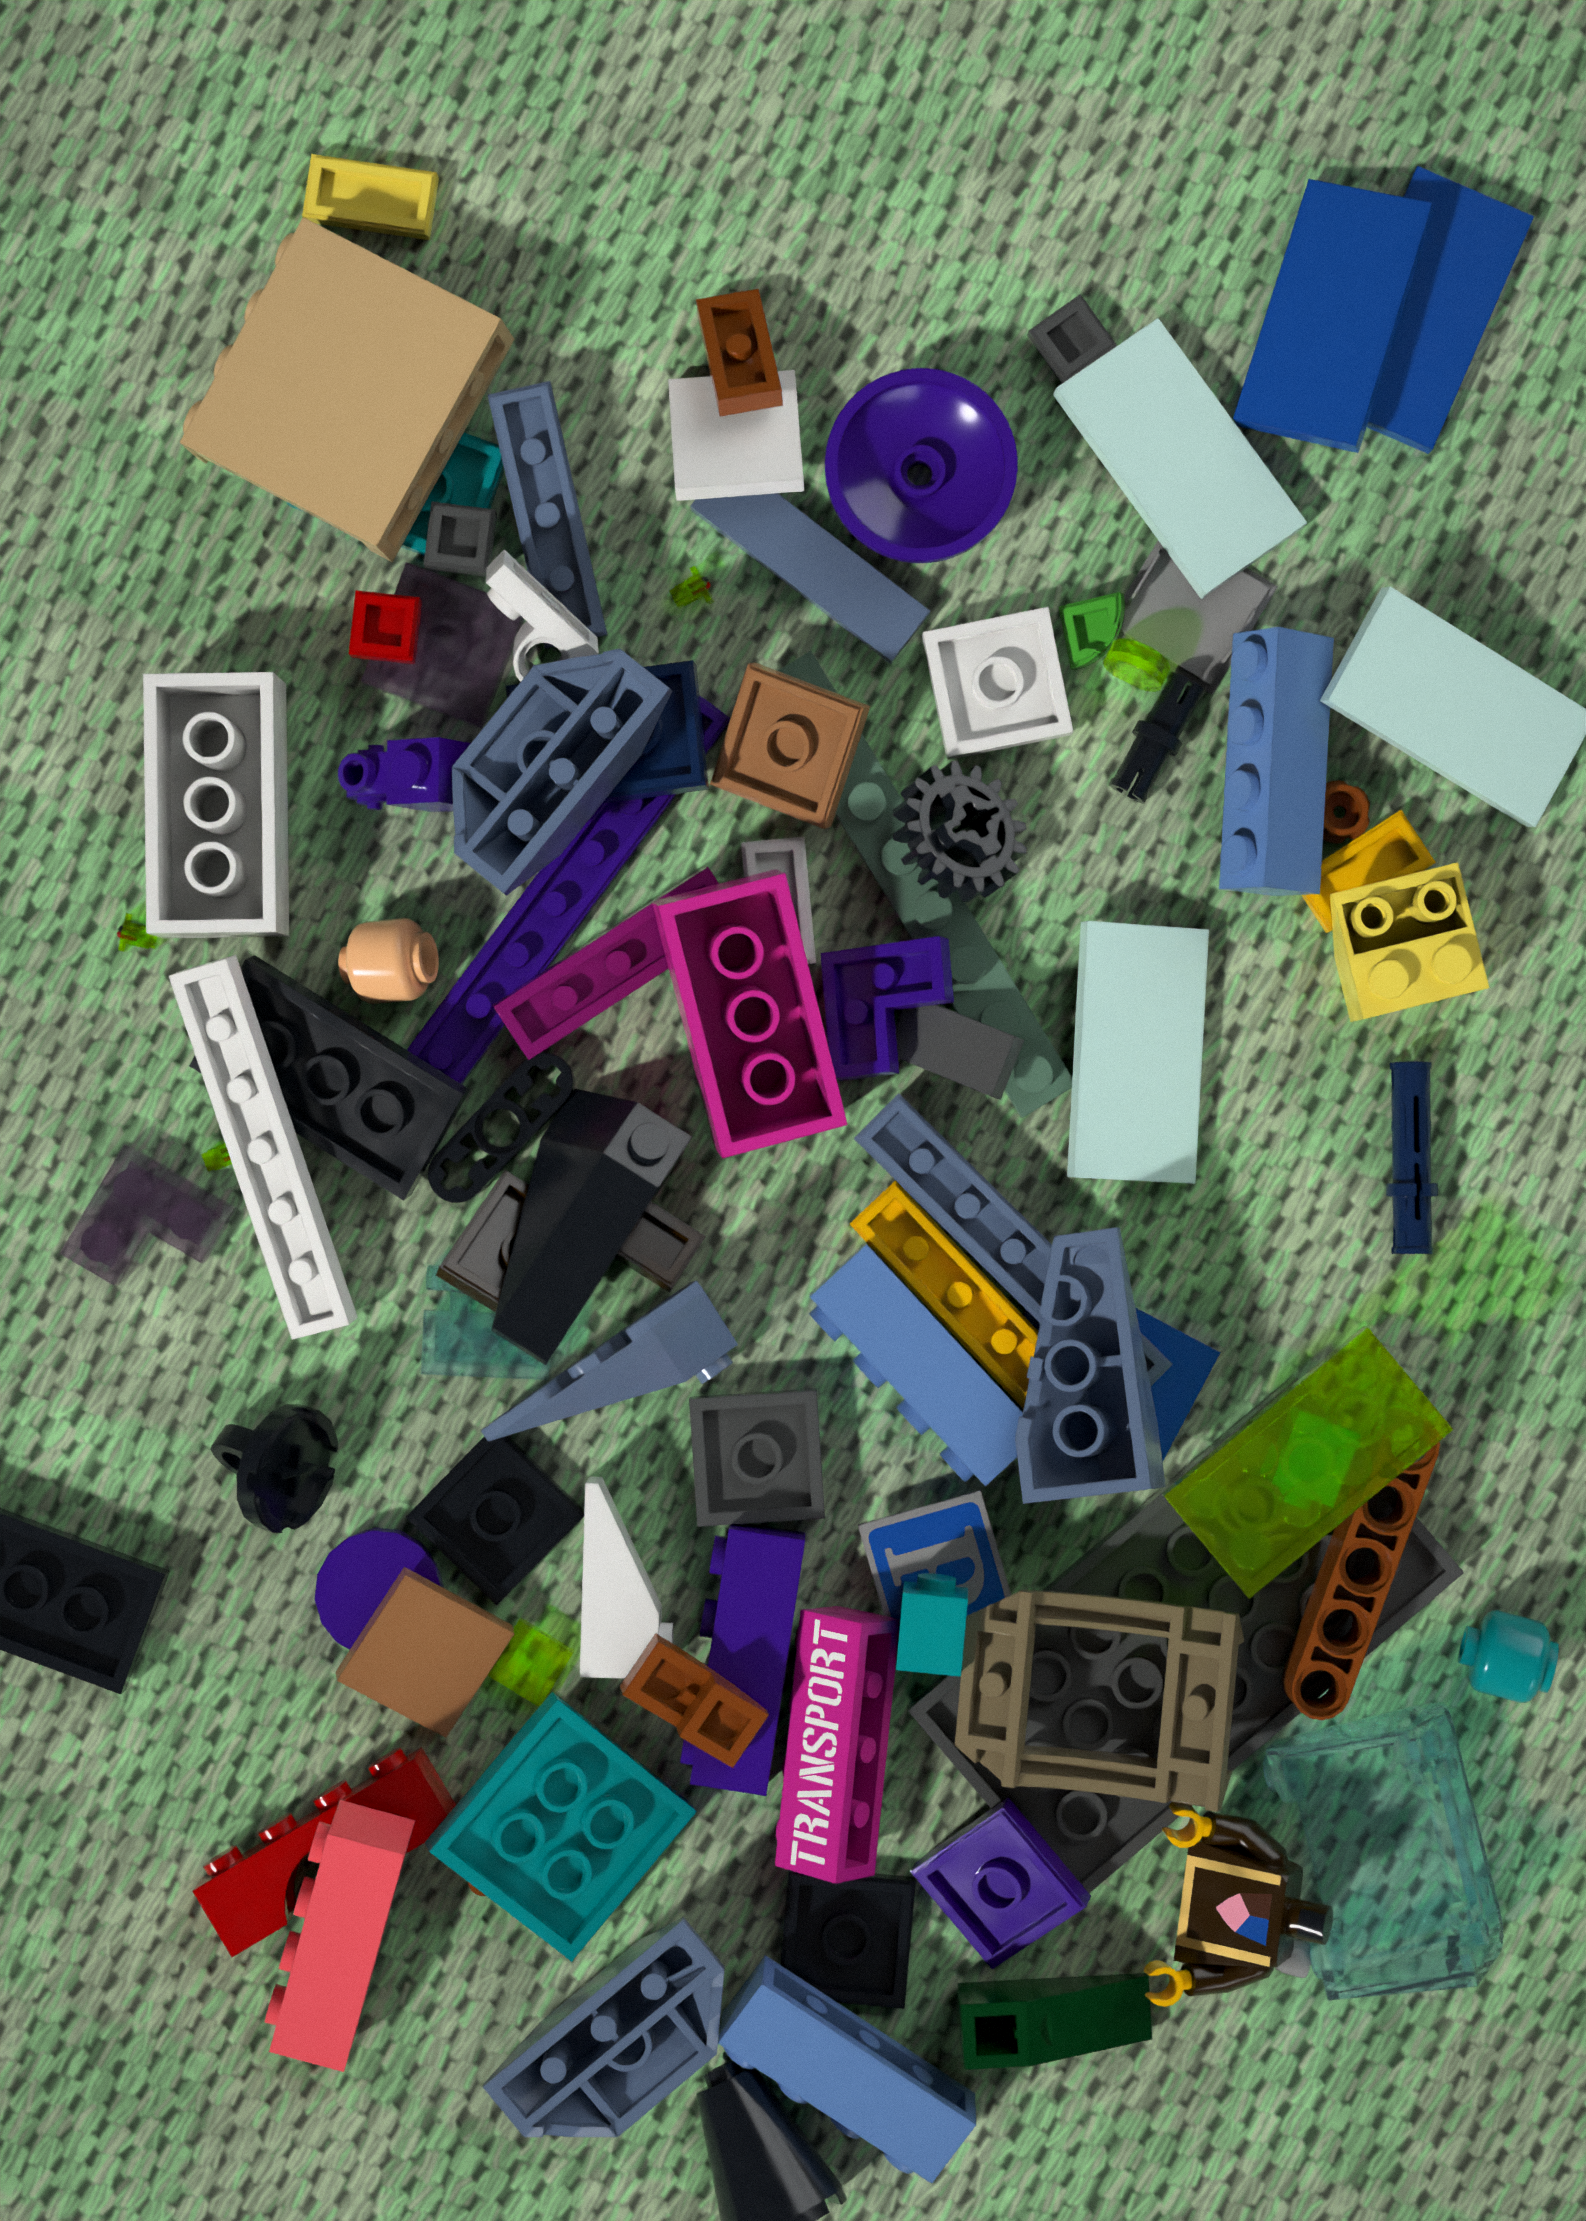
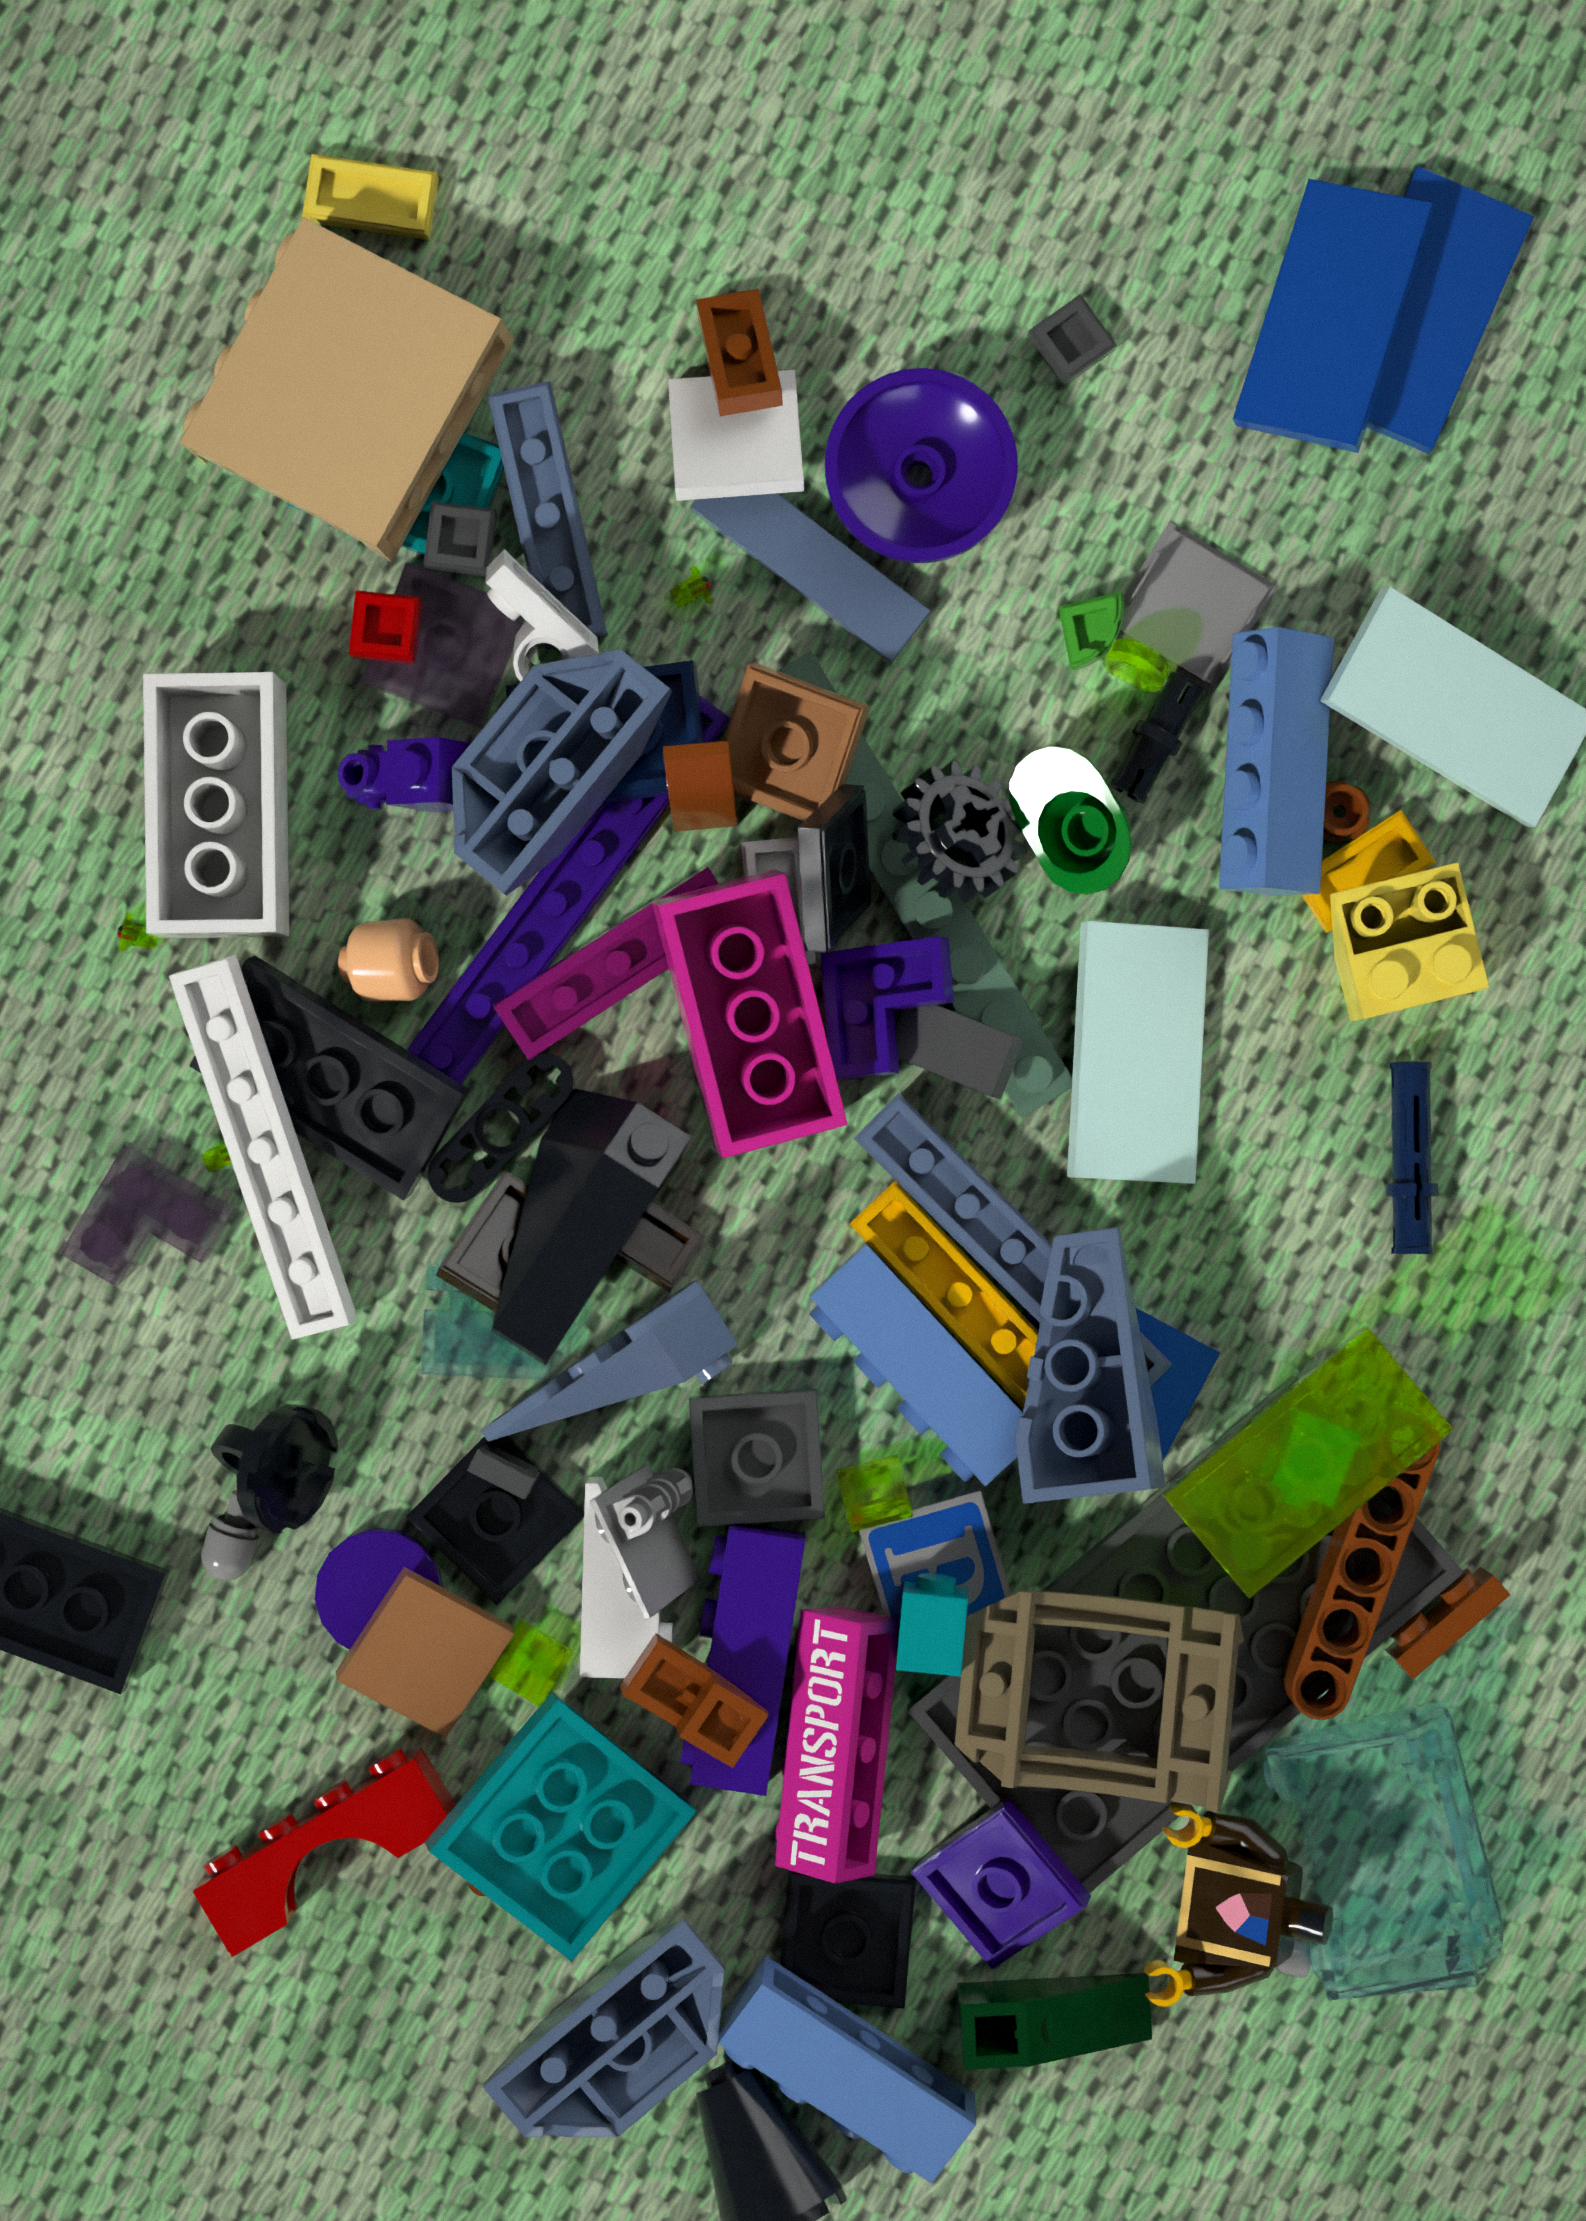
(229, 1543): none -> light grey cylinder
(340, 1936): coral brick -> none
(504, 1470): none -> dark grey tile
(644, 1536): none -> light grey hinge
(700, 785): none -> dark orange slope
(834, 867): none -> black tile
(874, 1493): none -> clear neon green tile
(997, 683): white plate -> none
(1071, 819): none -> green piece
(1179, 458): light aqua tile -> none
(1462, 1607): none -> dark orange plate
(1509, 1656): teal head -> none

